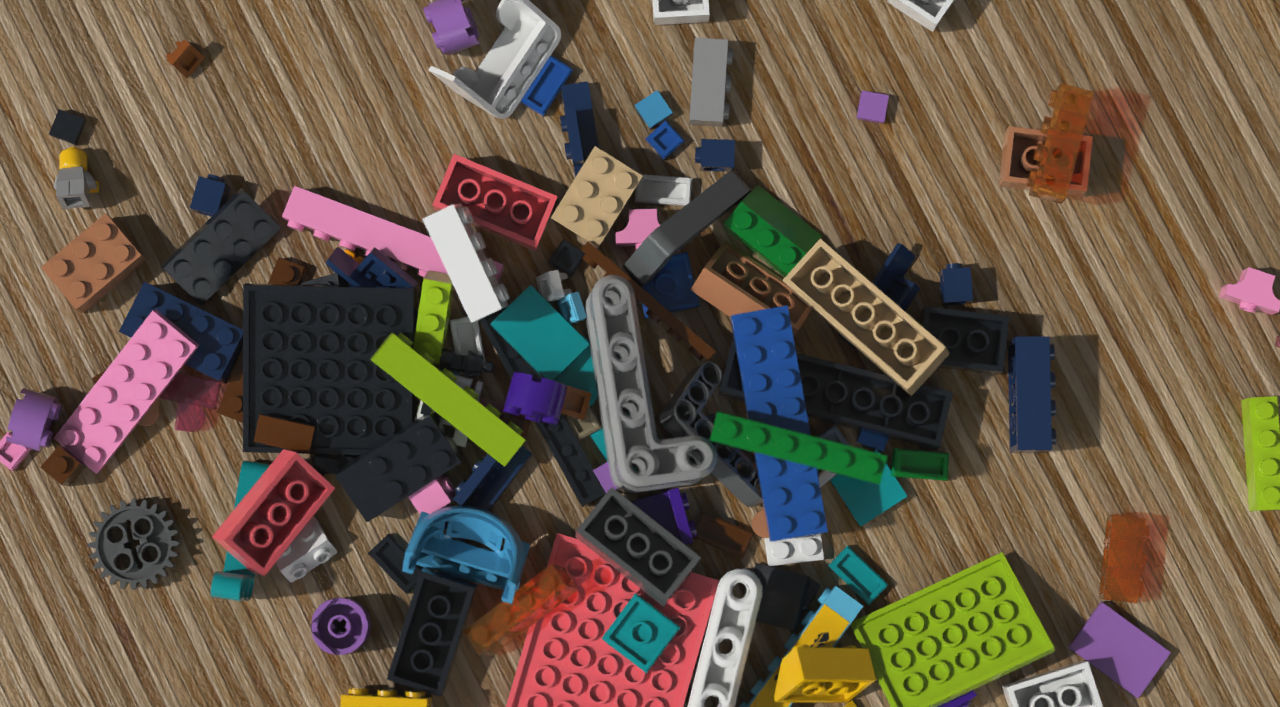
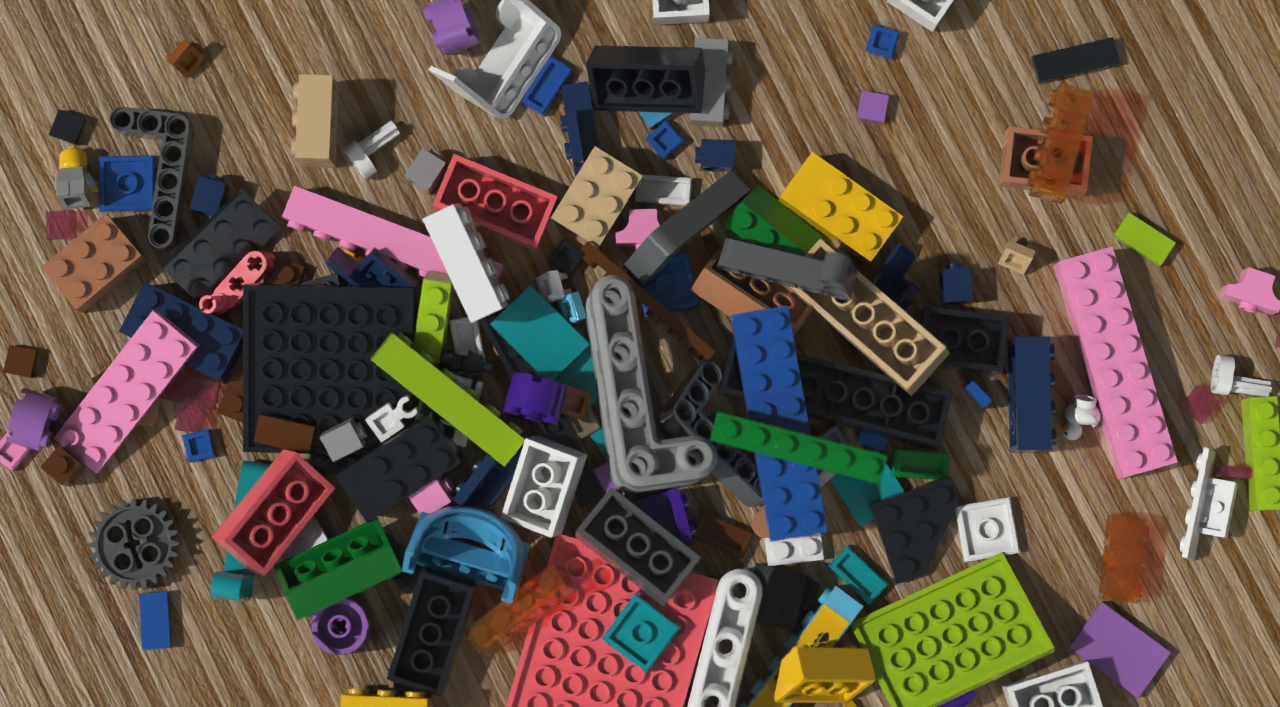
(20, 361): none -> reddish brown tile
(61, 225): none -> clear pink tile
(126, 183): none -> blue tile
(155, 620): none -> blue tile
(166, 169): none -> dark grey beam
(199, 445): none -> blue tile
(226, 296): none -> coral beam
(315, 121): none -> tan brick
(337, 569): none -> green brick
(343, 439): none -> light grey brick
(359, 152): none -> white piece
(388, 420): none -> white plate
(426, 170): none -> light grey brick
(543, 486): none -> white brick
(647, 78): none -> black slope
(829, 277): none -> dark grey beam
(840, 208): none -> yellow brick
(882, 42): none -> blue tile
(913, 525): none -> black plate
(977, 394): none -> blue tile
(986, 529): none -> white tile
(1016, 256): none -> tan tile
(1075, 60): none -> black tile
(1079, 412): none -> white animal
(1115, 362): none -> bright pink brick
(1144, 239): none -> lime tile
(1199, 404): none -> clear pink tile
(1210, 507): none -> white bracket
(1224, 380): none -> white piece
(1234, 472): none -> clear pink tile

